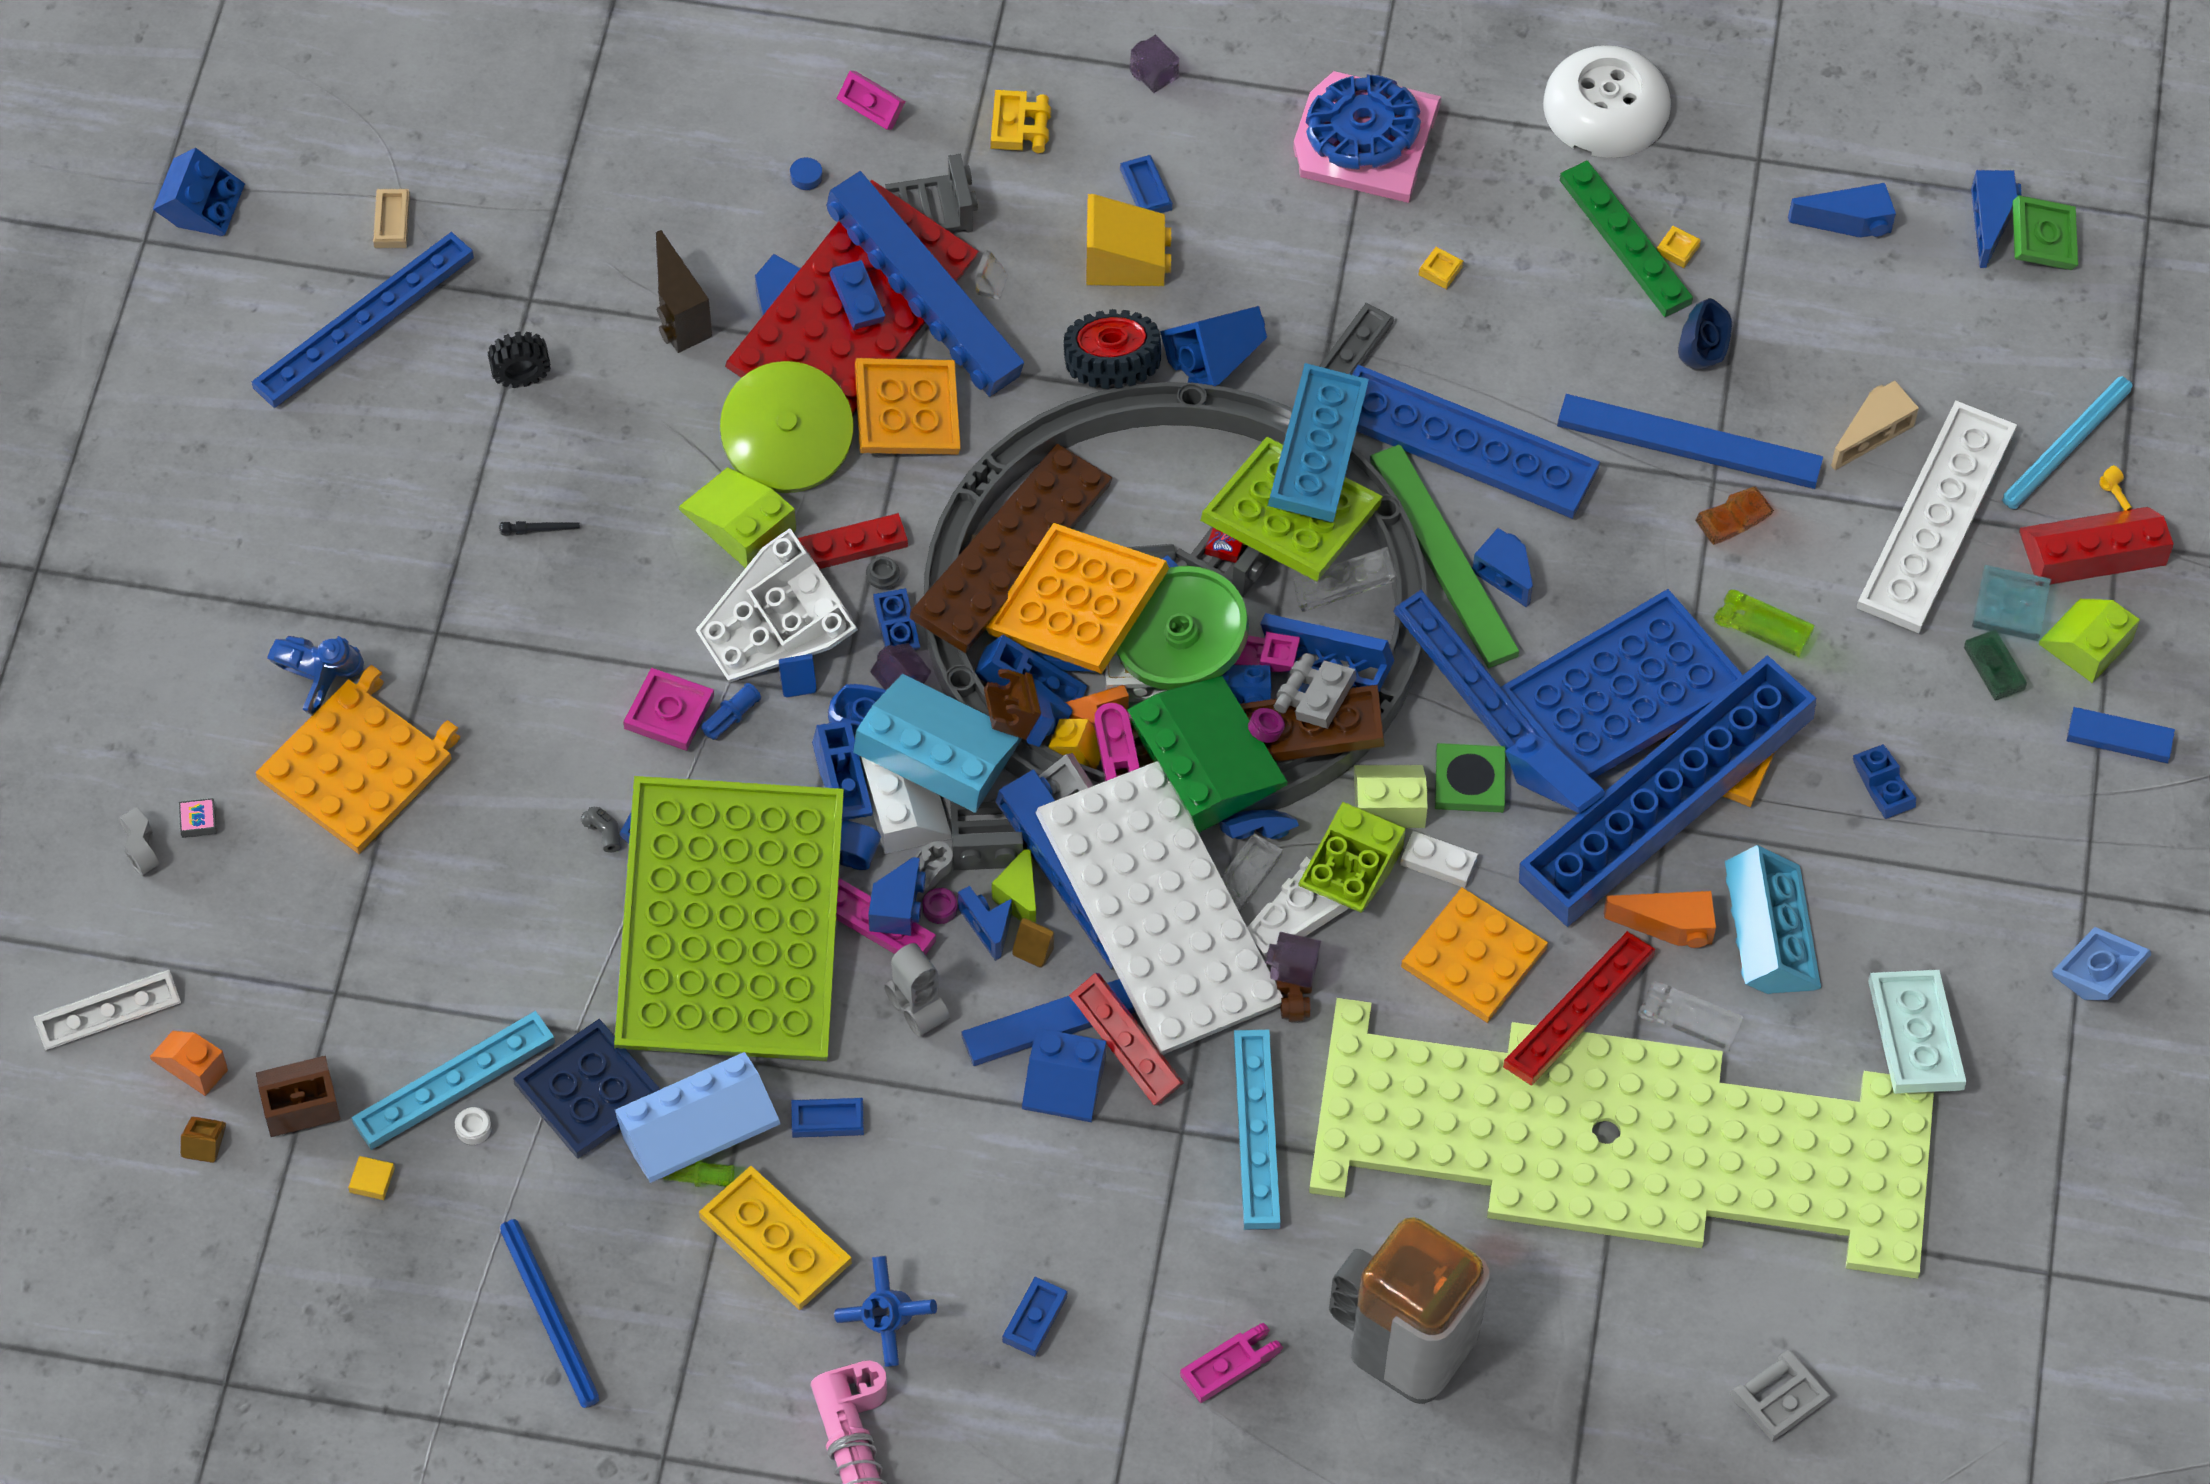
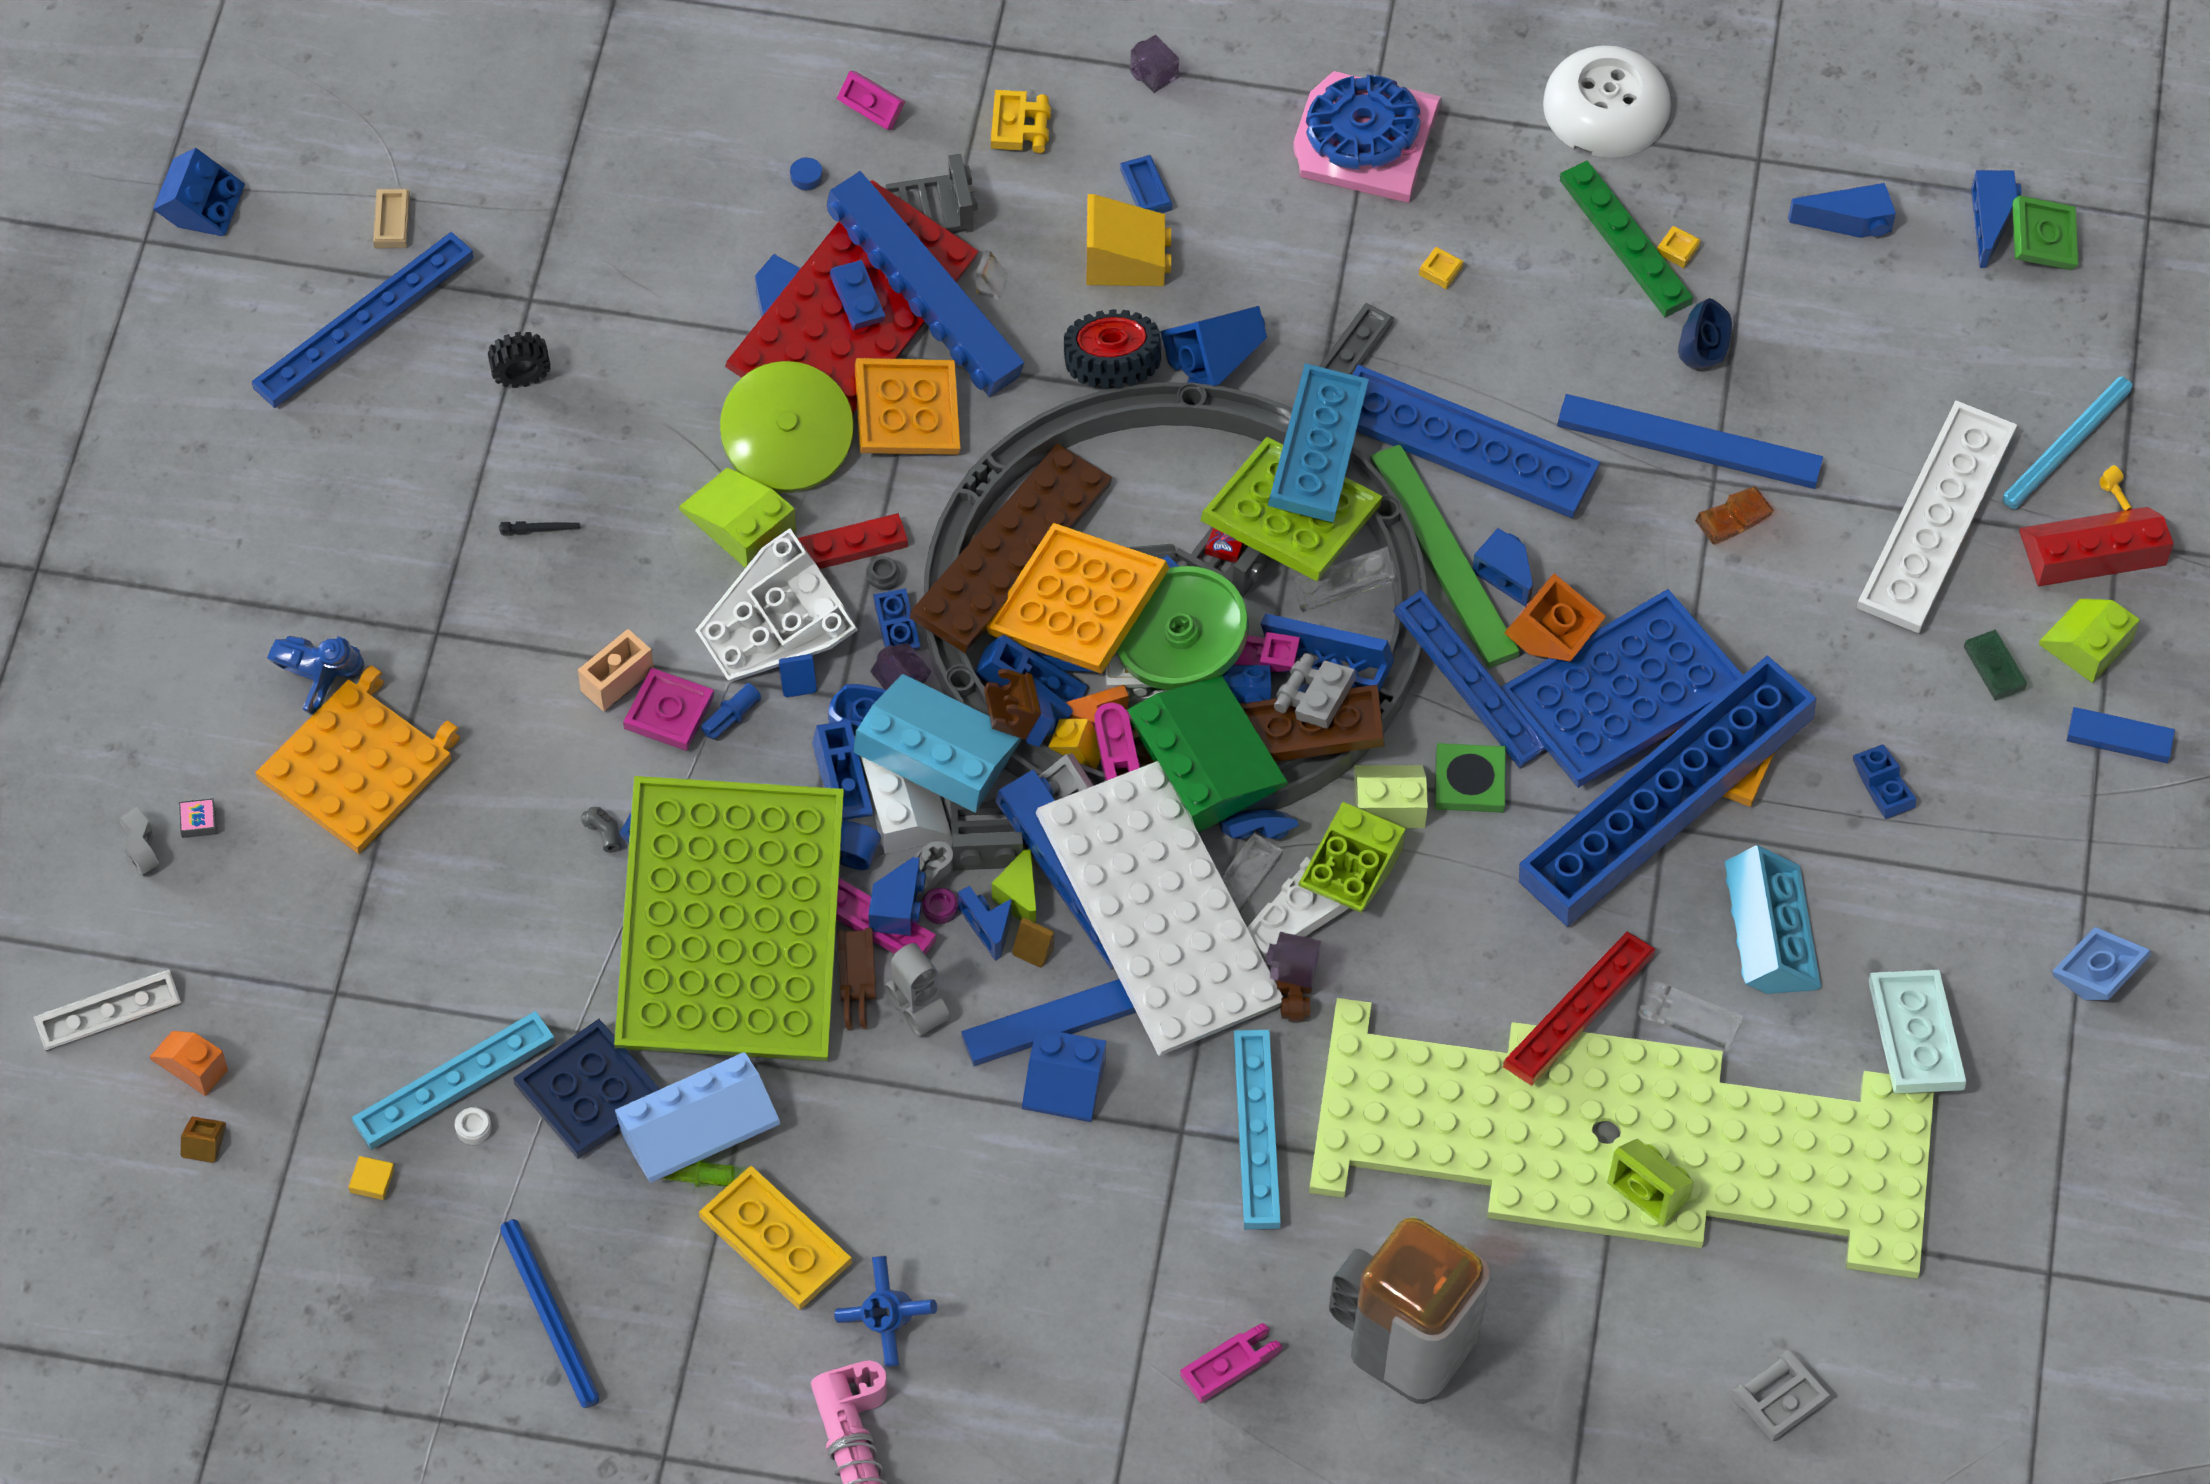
(297, 1096): reddish brown slope -> none
(615, 670): none -> light nougat brick
(682, 302): dark brown slope -> none
(827, 1117): blue tile -> none
(856, 972): none -> reddish brown arm
(1034, 1316): blue plate -> none
(1126, 1039): plate -> none
(1266, 725): magenta tile -> none
(1439, 859): white plate -> none
(1474, 954): light orange plate -> none
(1549, 772): blue slope -> none
(1555, 622): none -> orange slope
(1649, 1180): none -> lime slope
(1671, 917): orange slope -> none
(1764, 622): clear neon green plate -> none
(1881, 418): tan slope -> none
(2011, 602): clear light blue plate -> none

